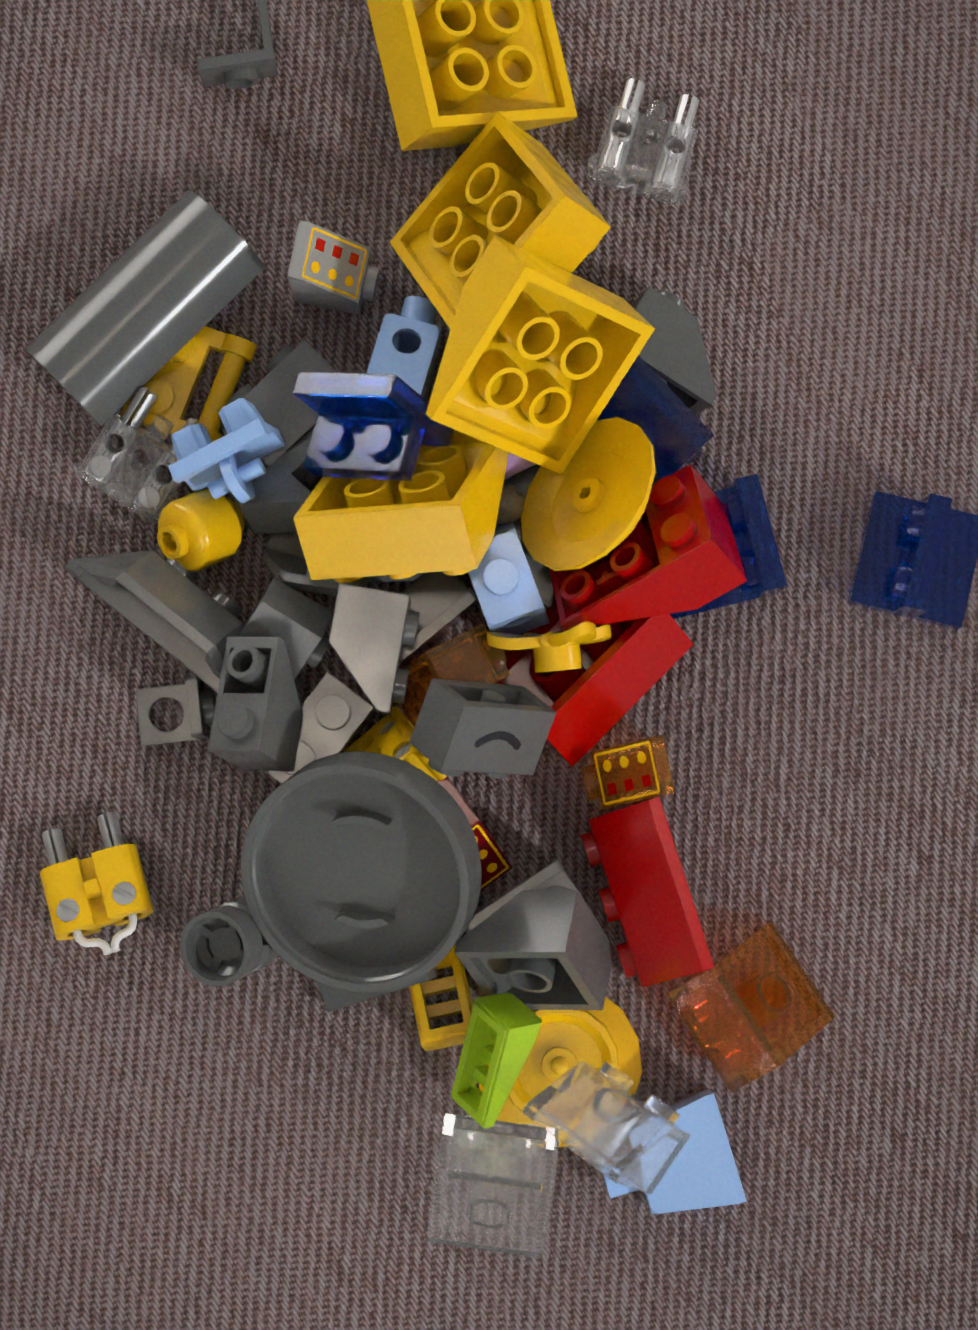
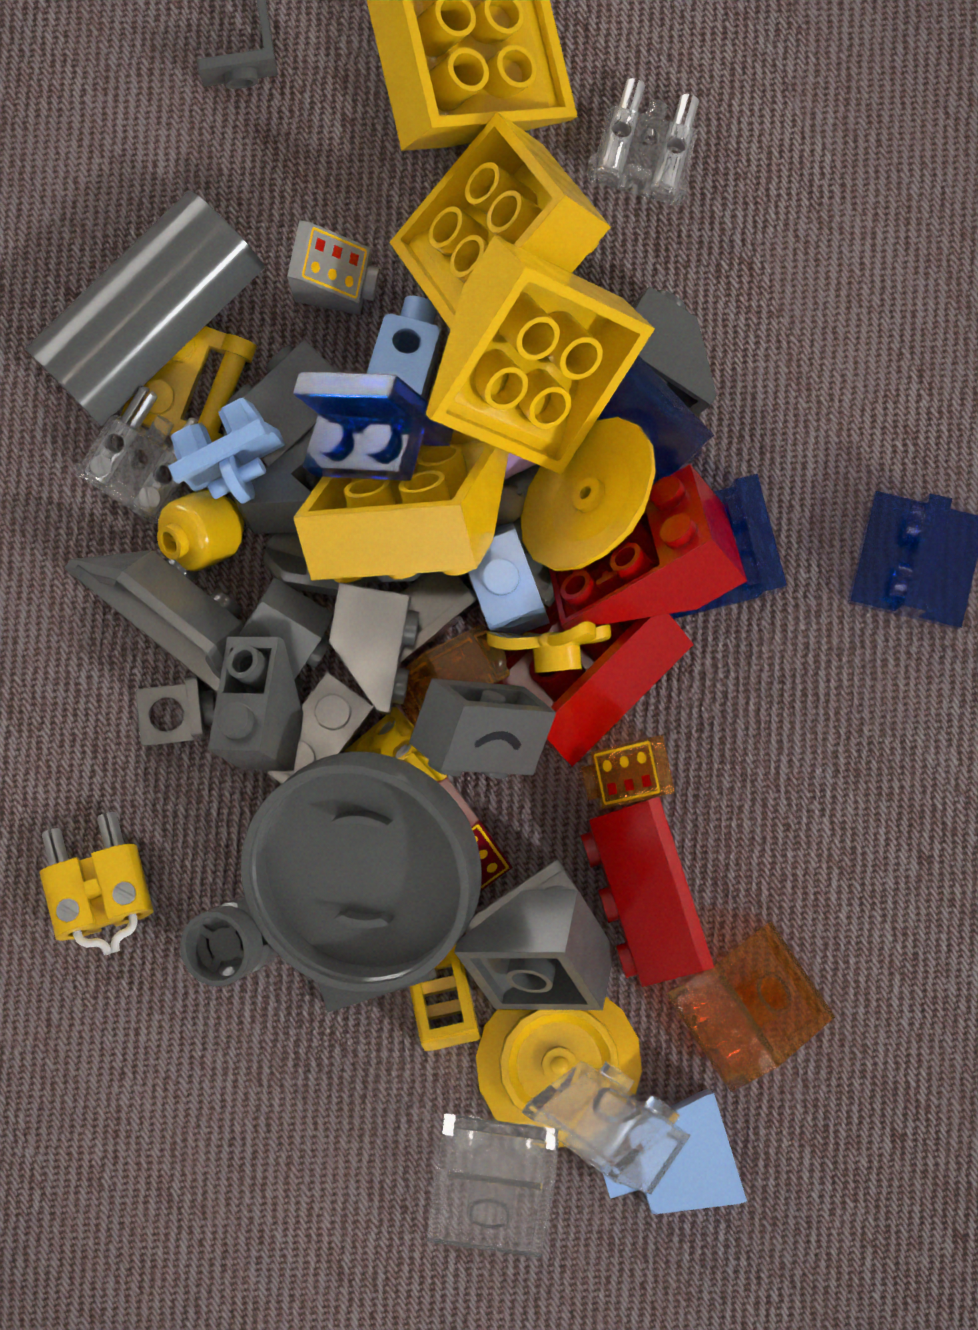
(502, 1036): lime slope -> none

